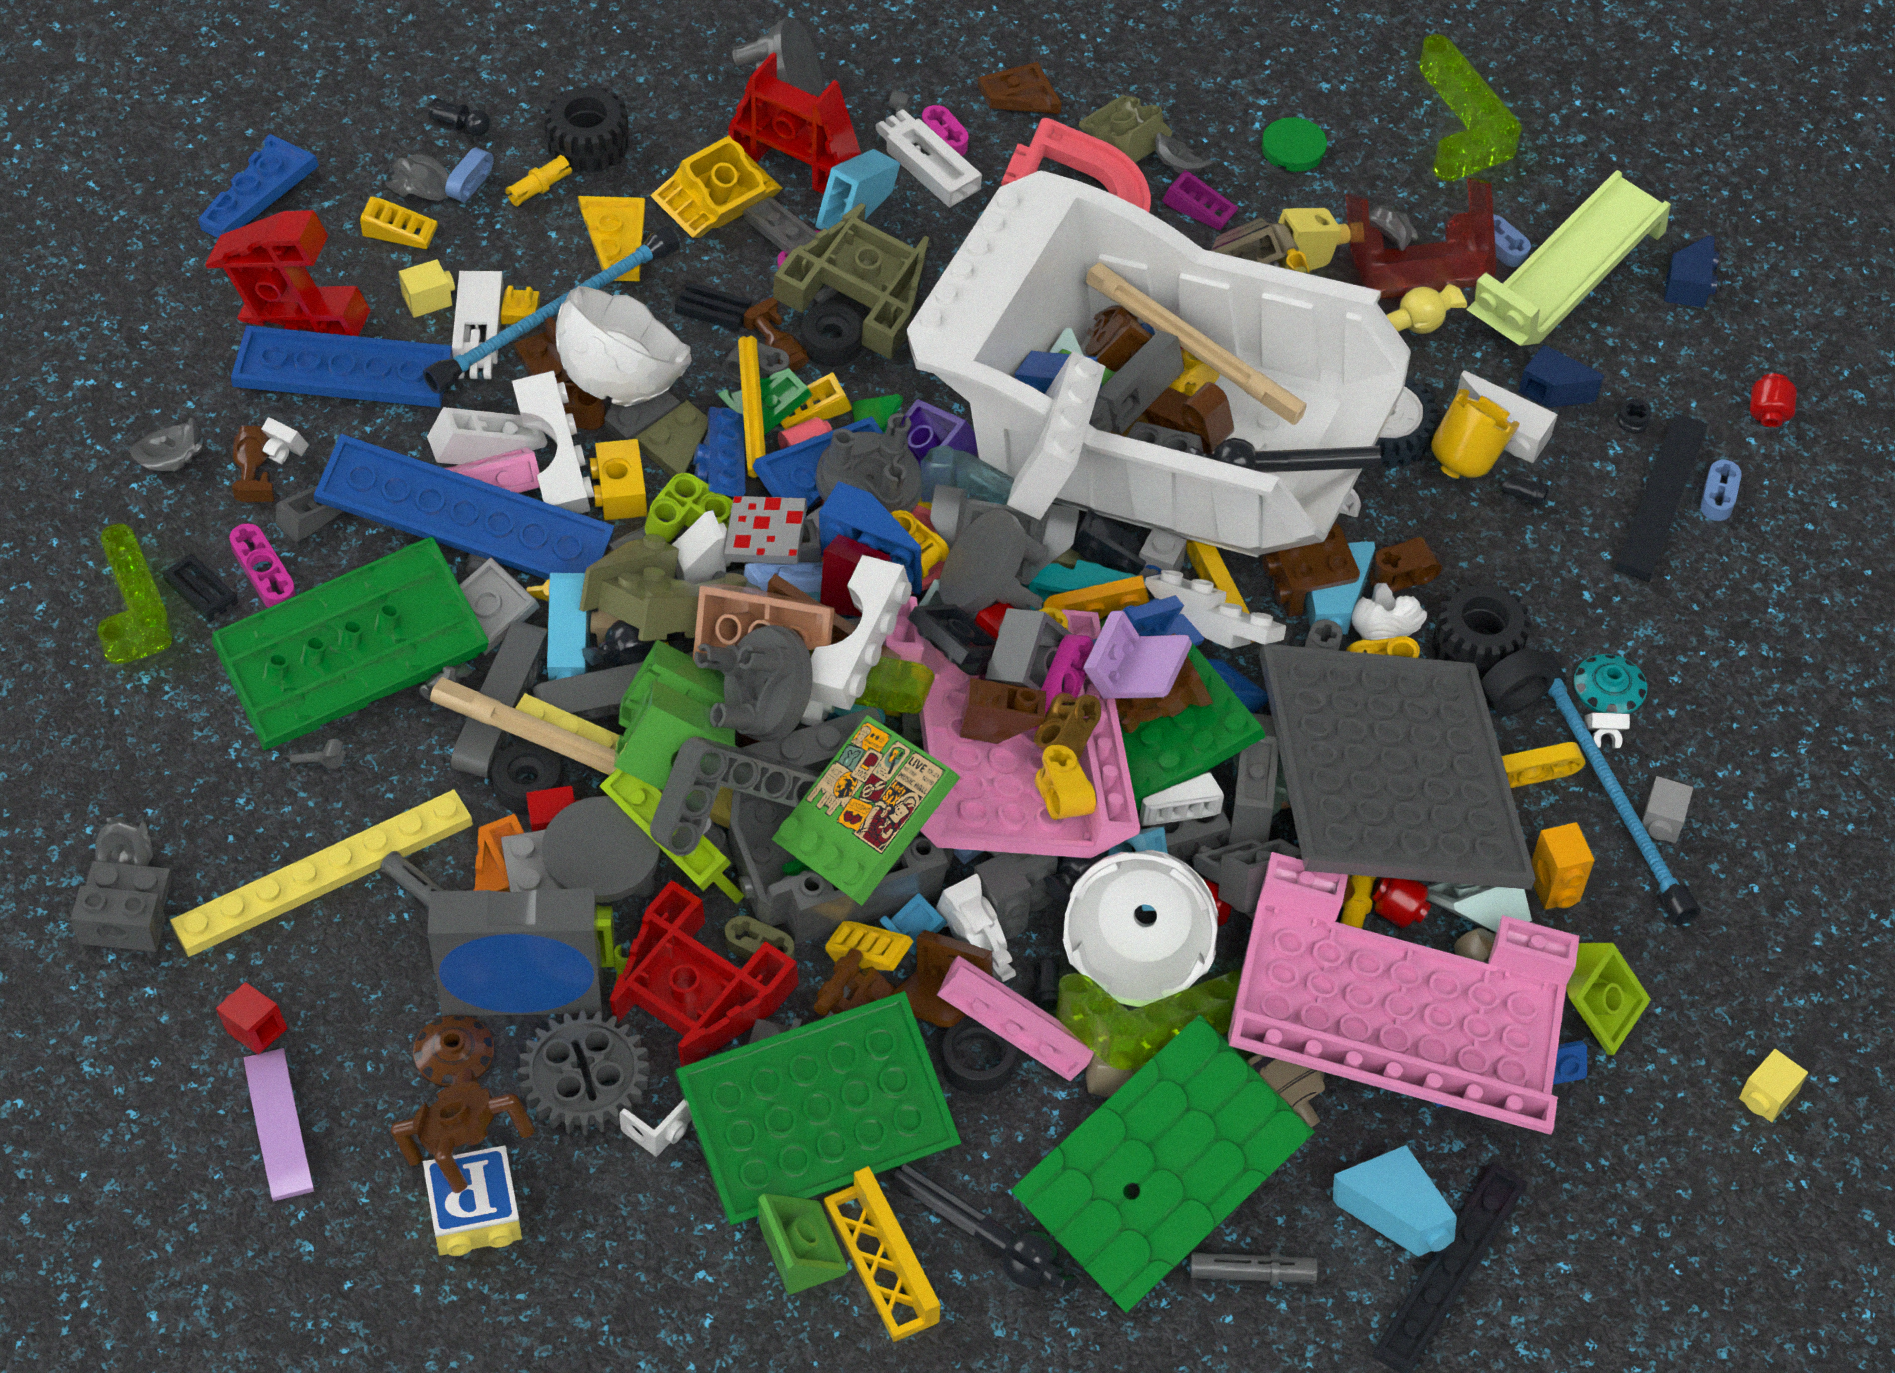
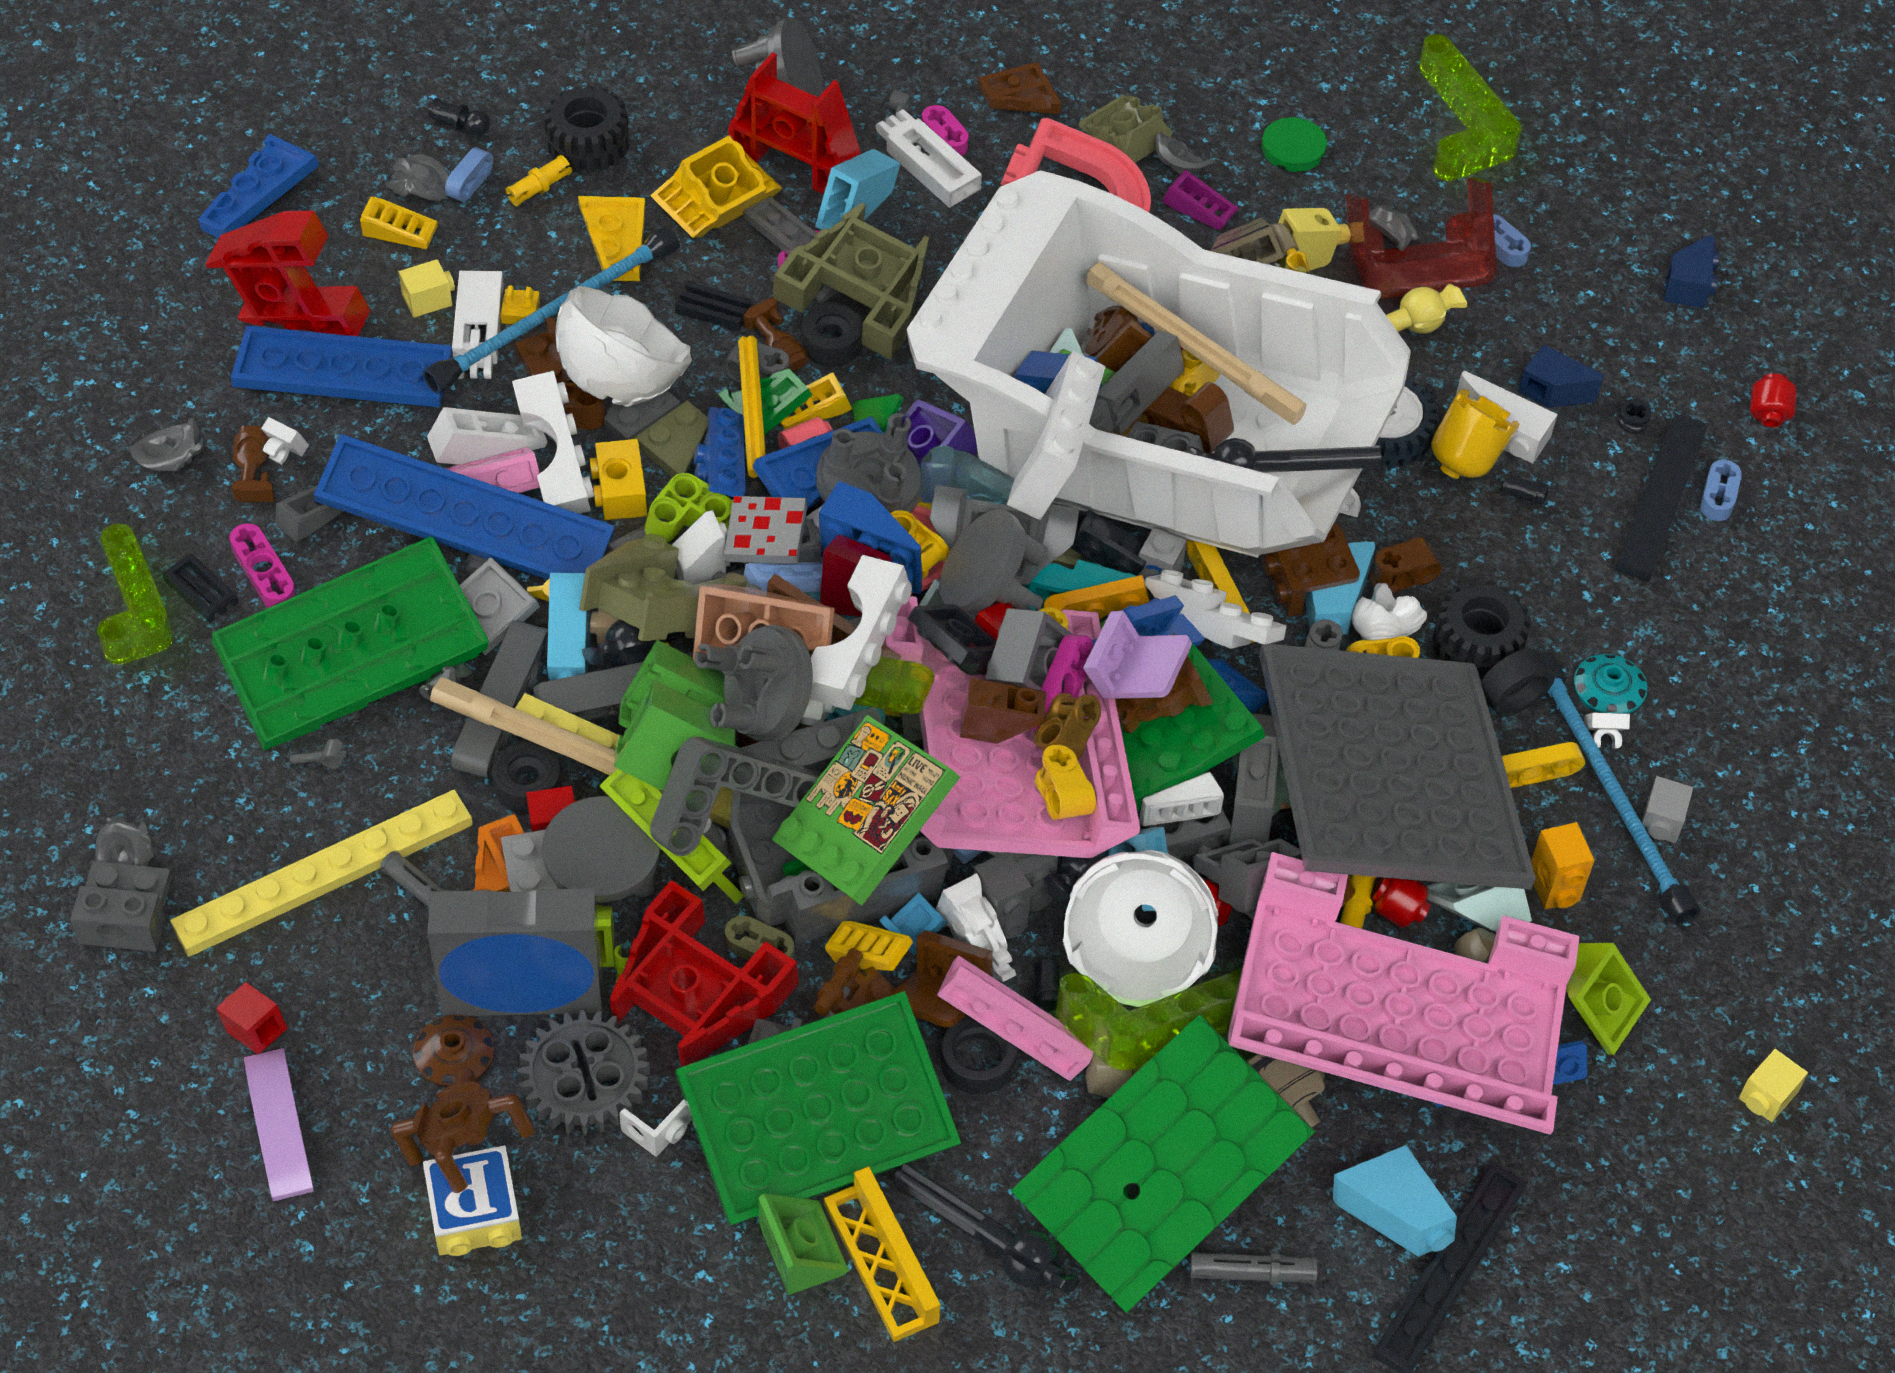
(1570, 262): yellowish green panel -> none

